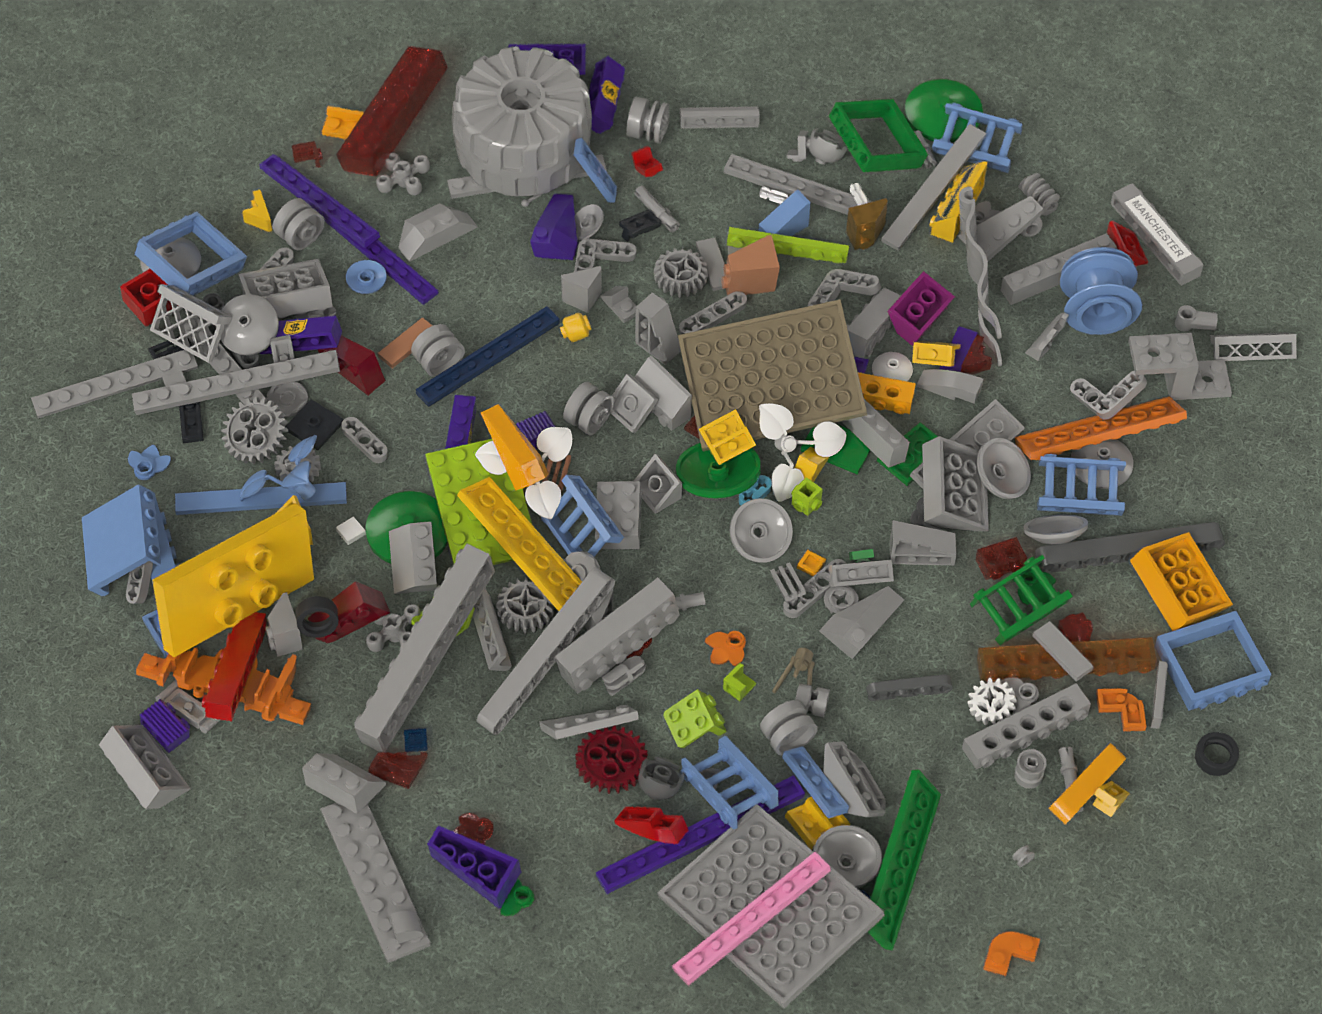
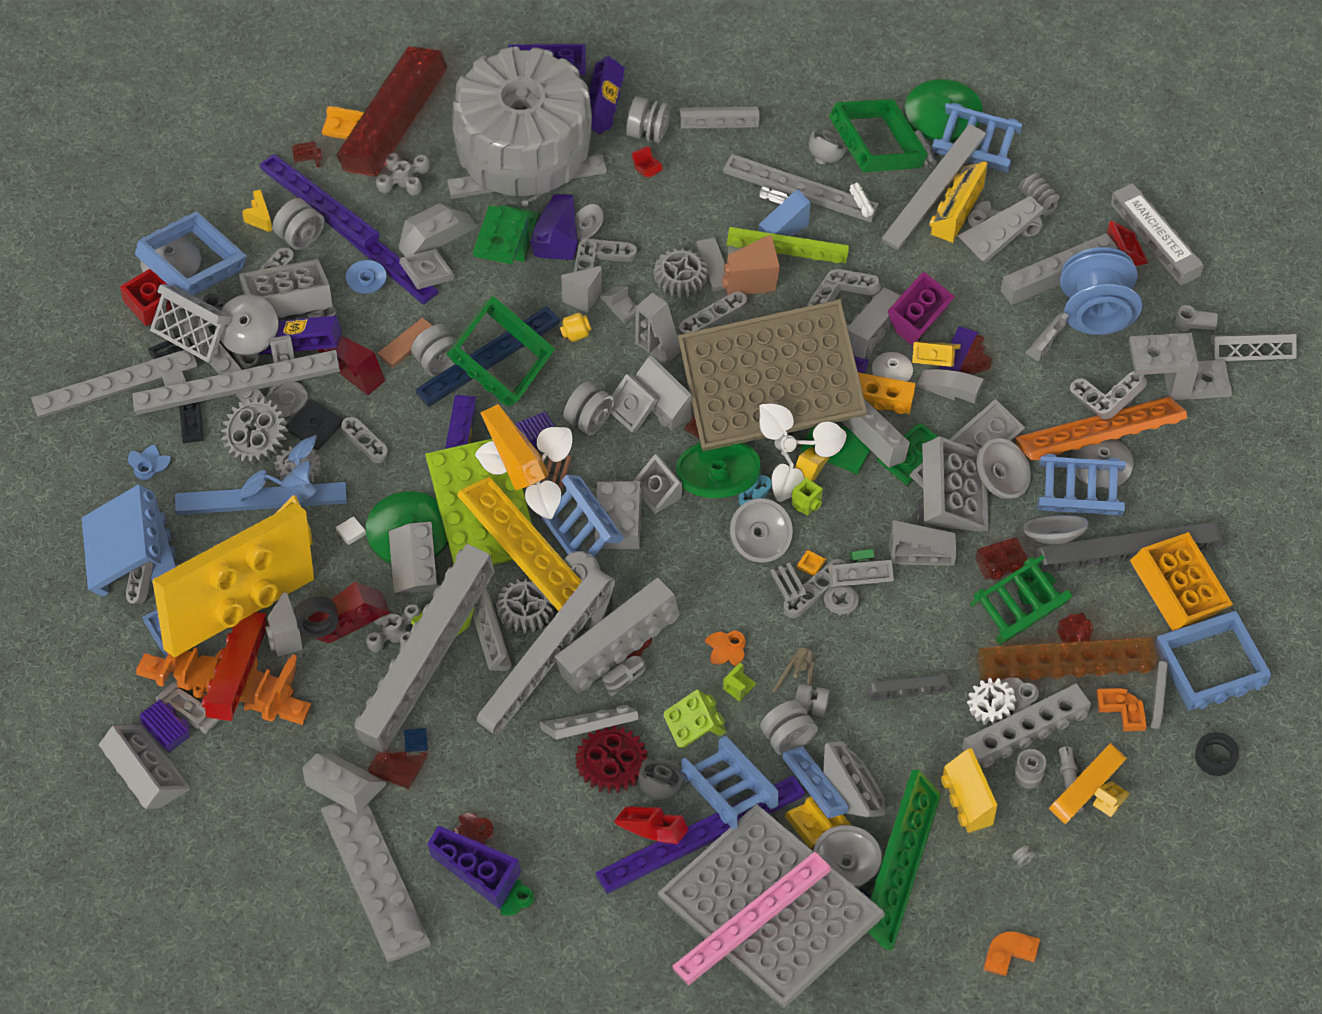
(426, 268): none -> light grey tile
(505, 234): none -> green bracket
(521, 332): none -> green window
(595, 170): medium blue tile -> none
(639, 224): black plate -> none
(657, 209): light grey pin -> none
(691, 600): light grey pin -> none
(727, 437): yellow slope -> none
(803, 148): light grey bracket -> none
(859, 622): light grey wedge -> none
(866, 223): pearl gold slope -> none
(969, 792): none -> yellow slope
(978, 269): light grey flag -> none
(1063, 651): light grey tile -> none

